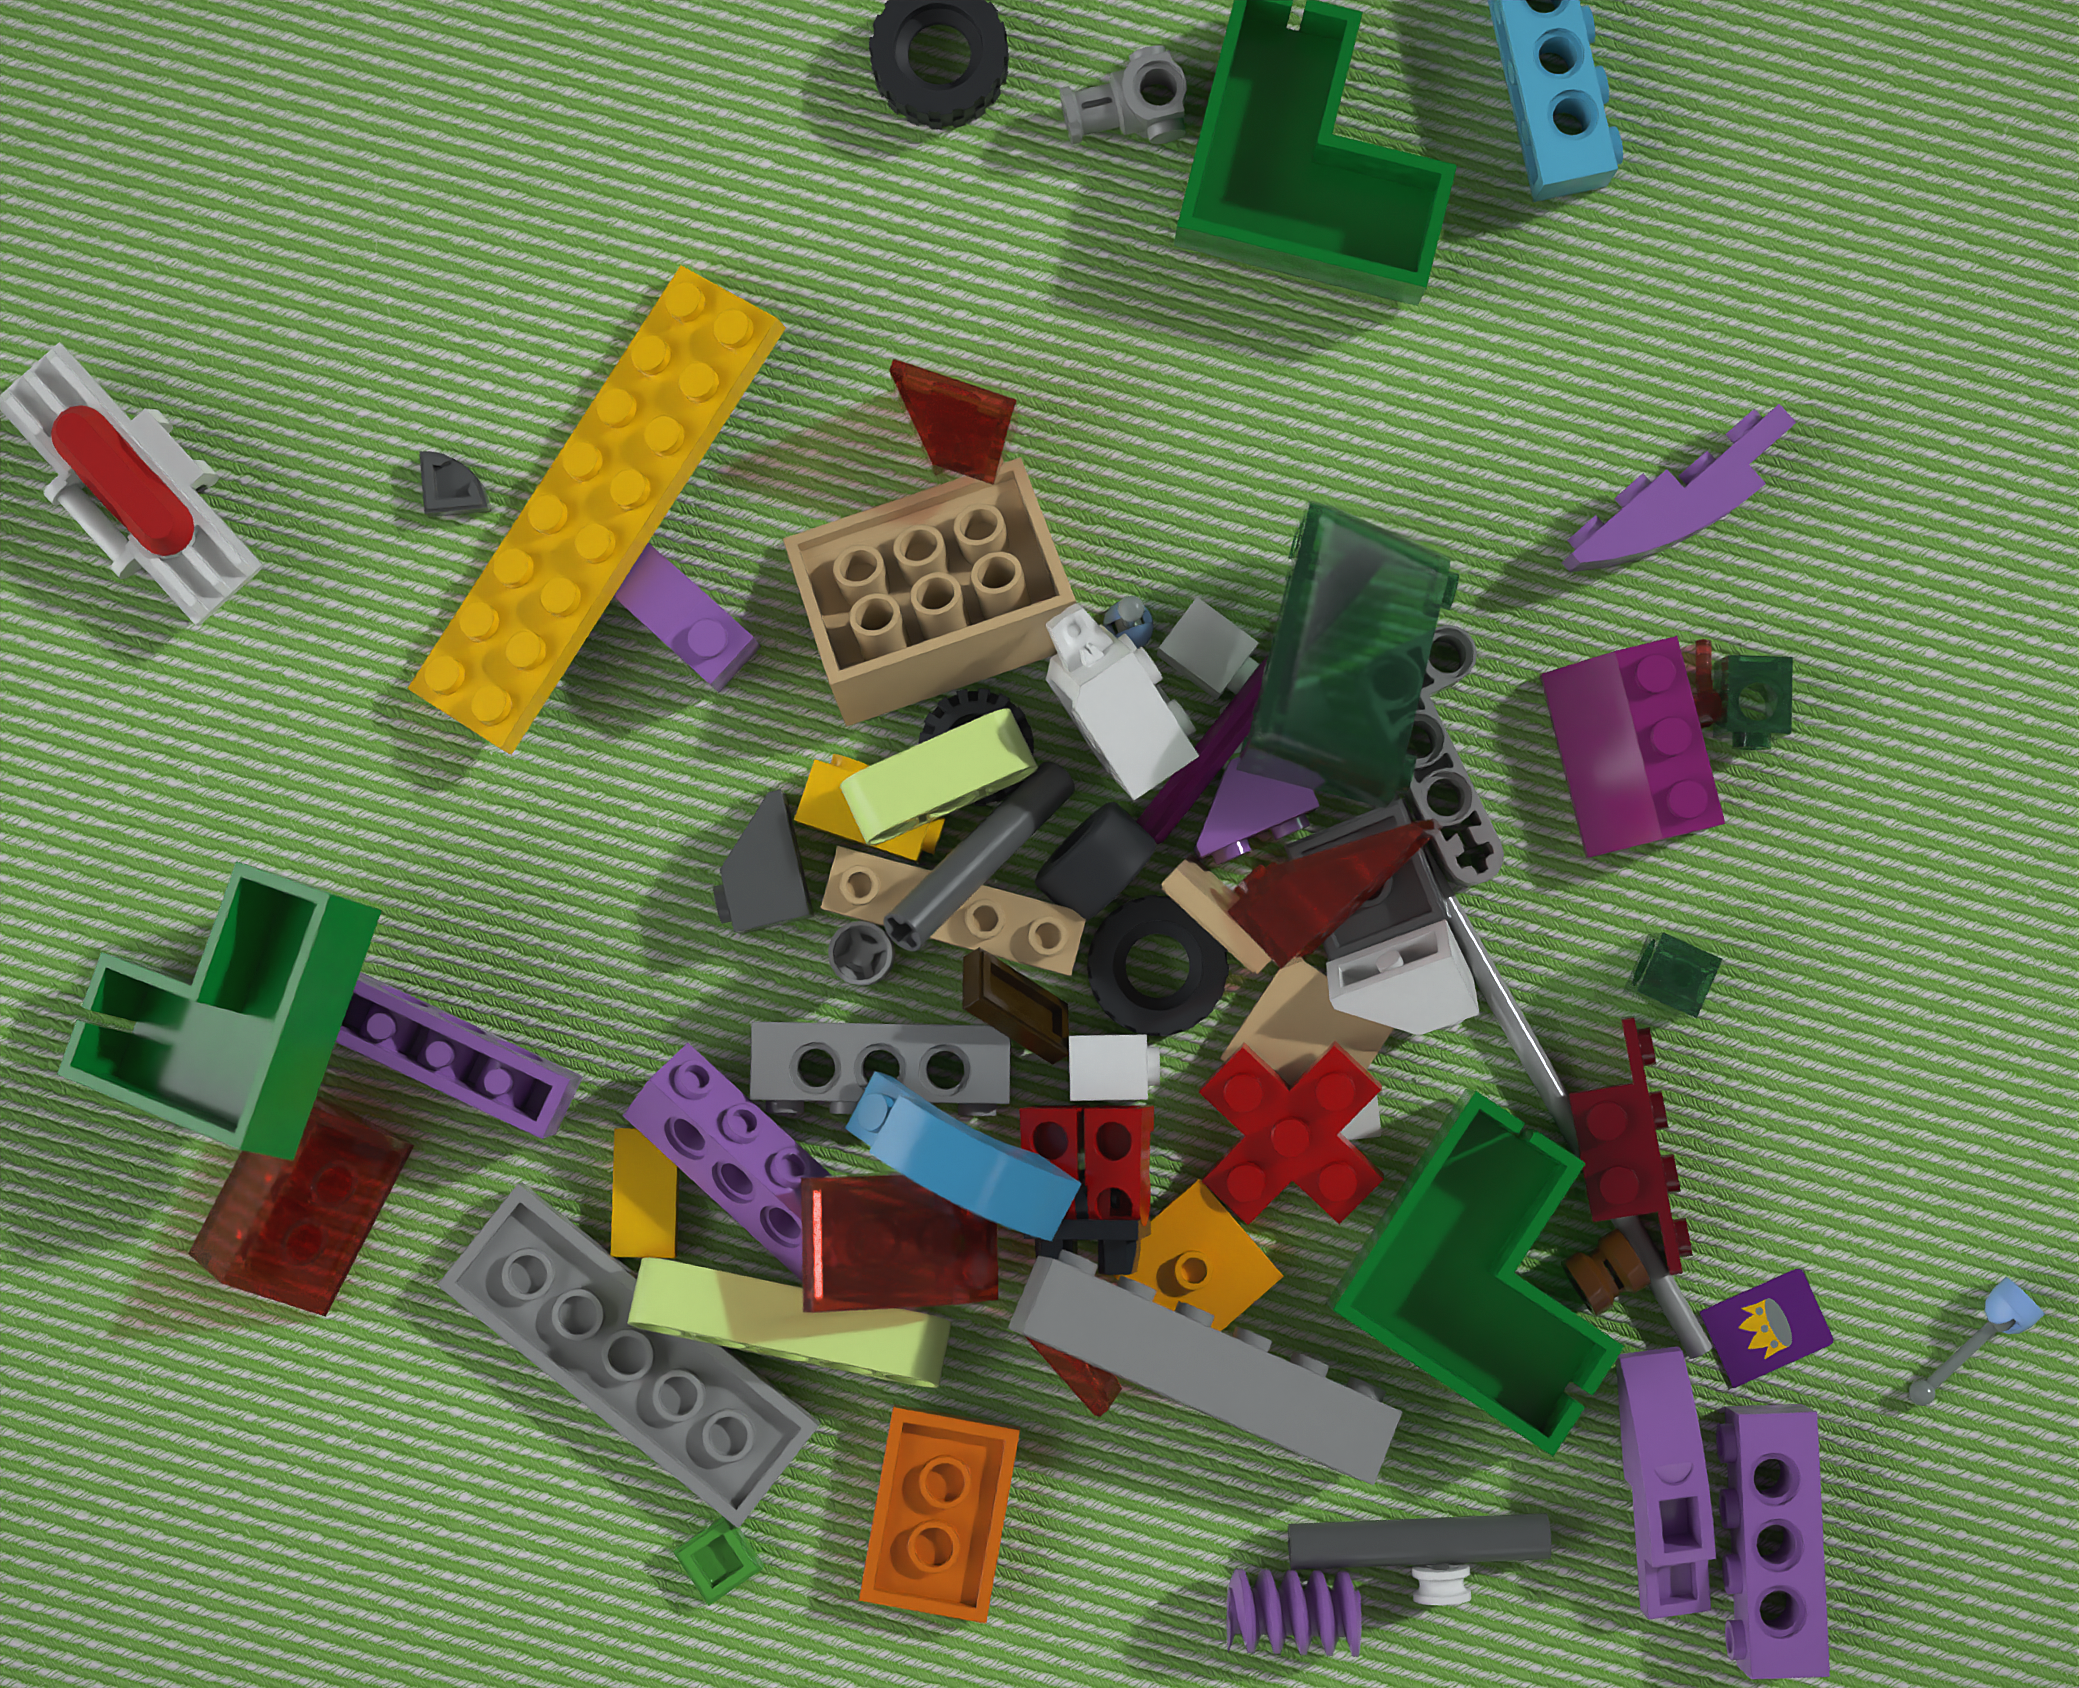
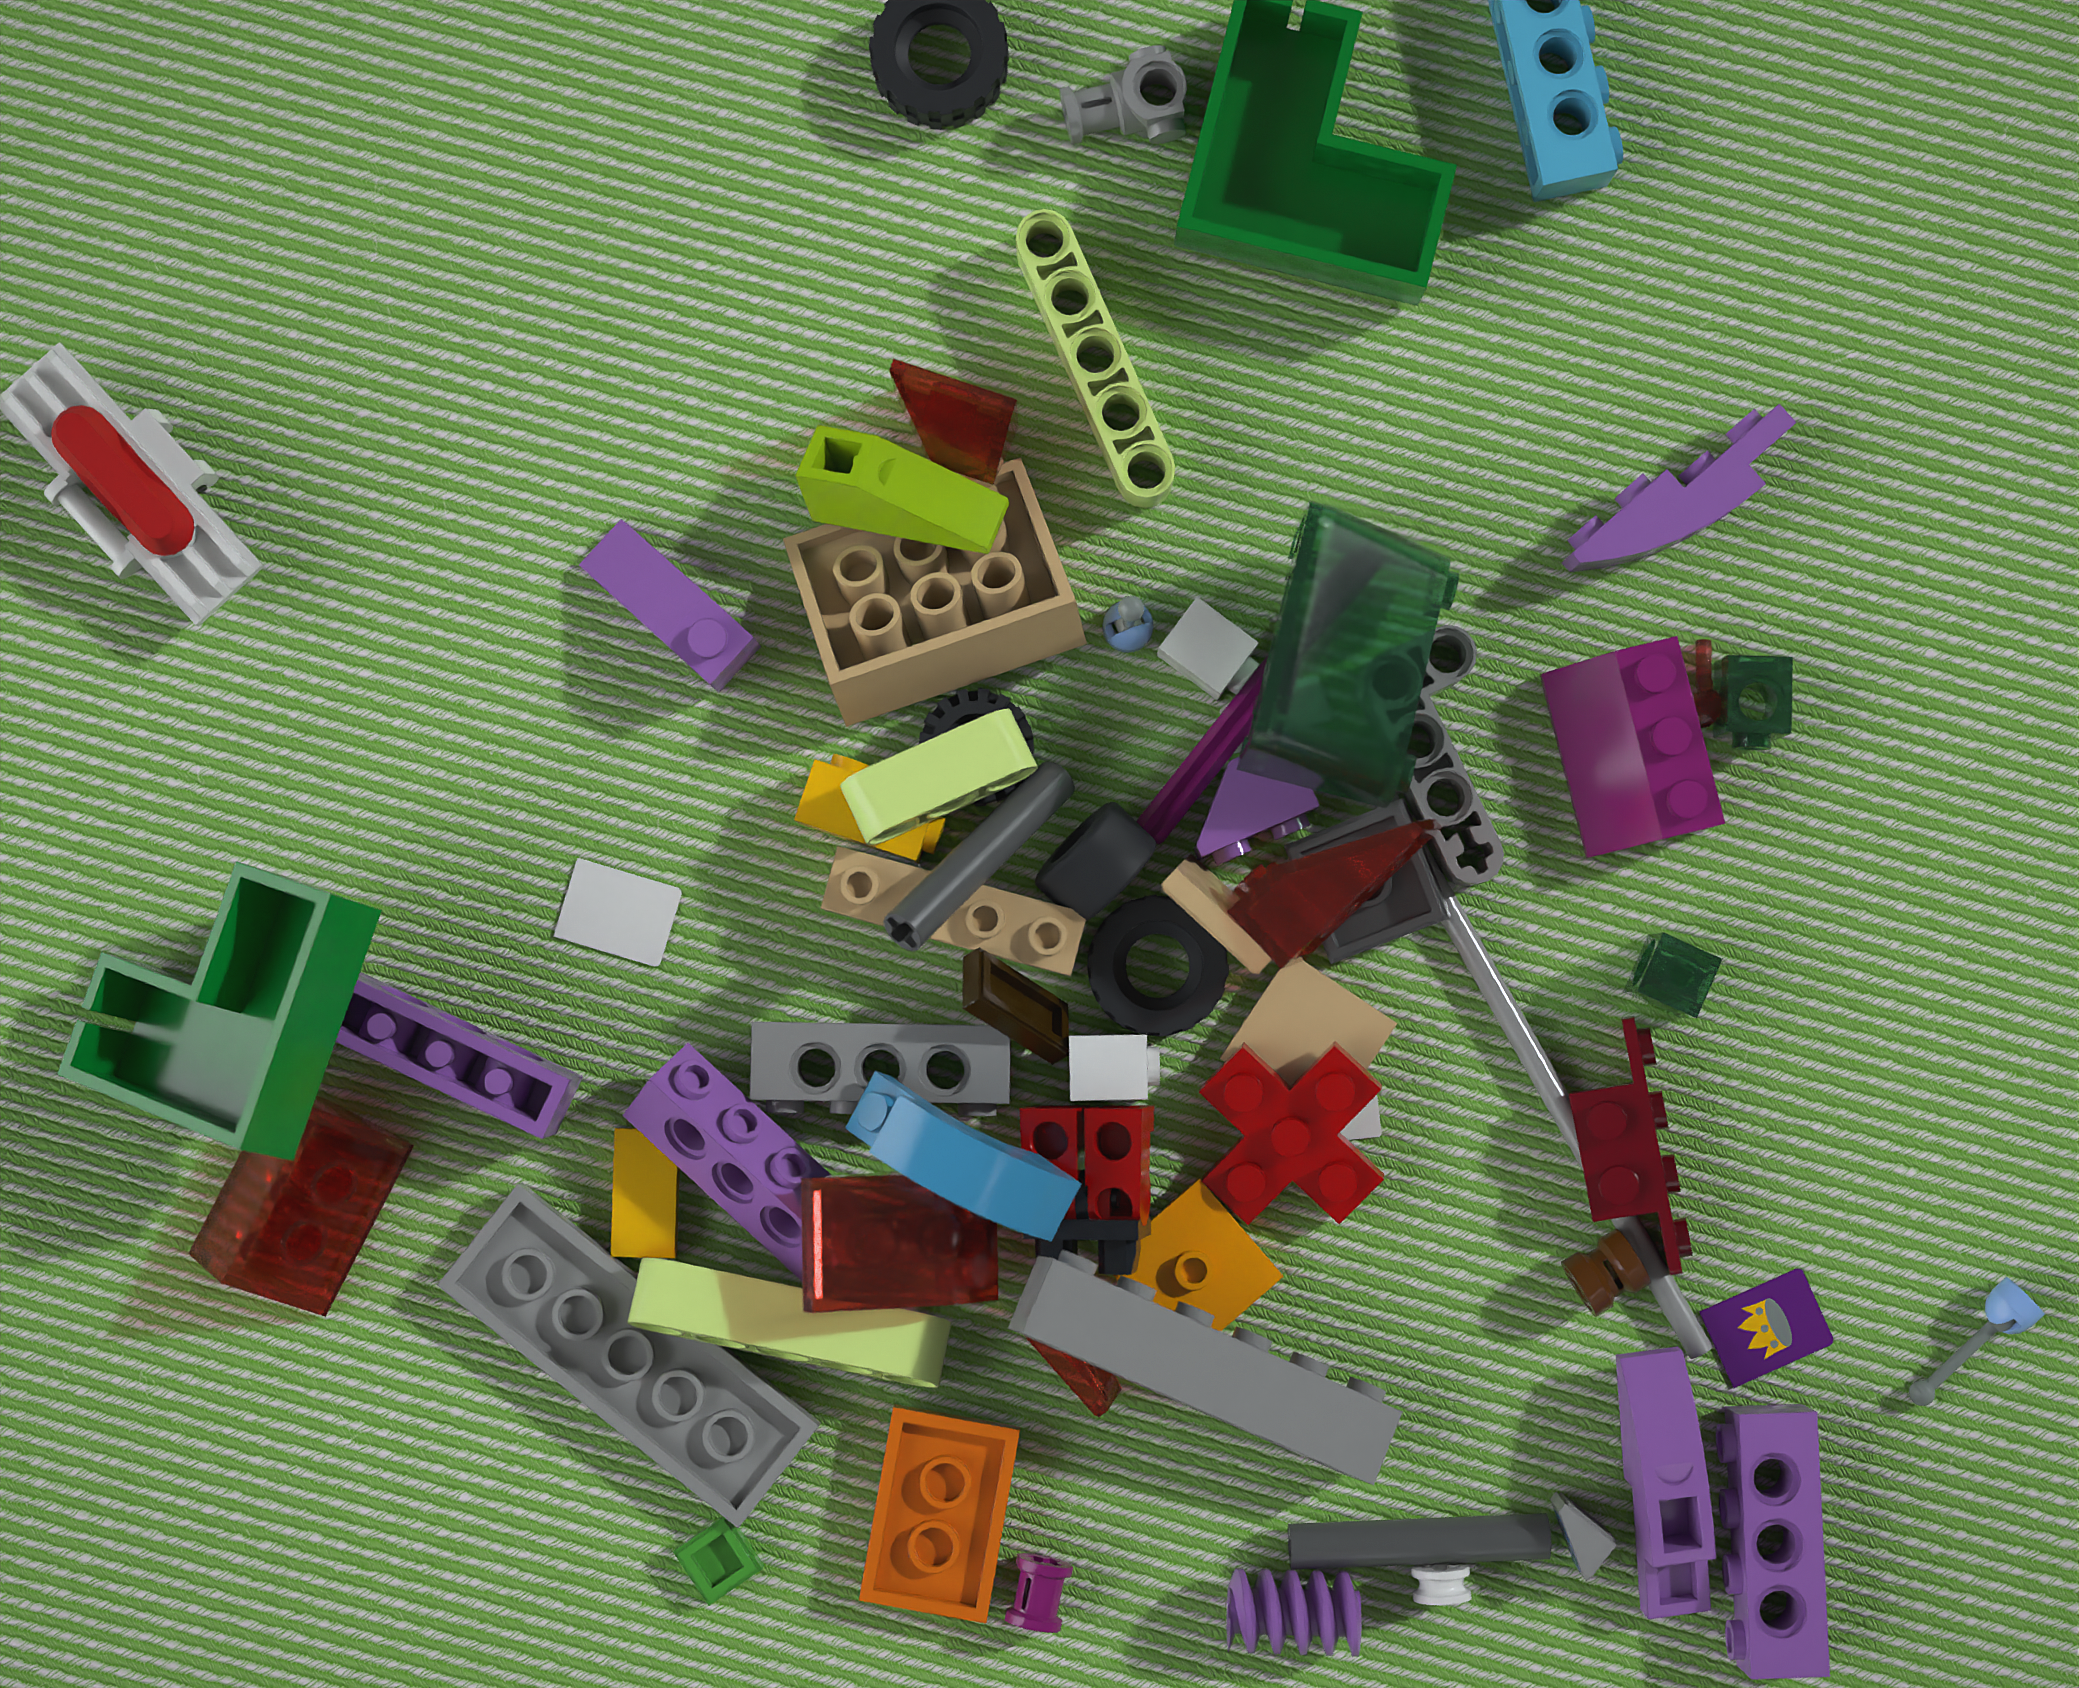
(450, 487): dark grey tile -> none
(596, 508): yellow plate -> none
(618, 912): none -> white sticker
(764, 872): dark grey slope -> none
(854, 949): light grey wheel -> none
(890, 491): none -> lime slope
(1038, 1593): none -> magenta bush
(1089, 329): none -> yellowish green beam
(1114, 702): white hinge -> none
(1406, 982): white slope -> none
(1444, 1281): green piece -> none
(1584, 1535): none -> light grey slope

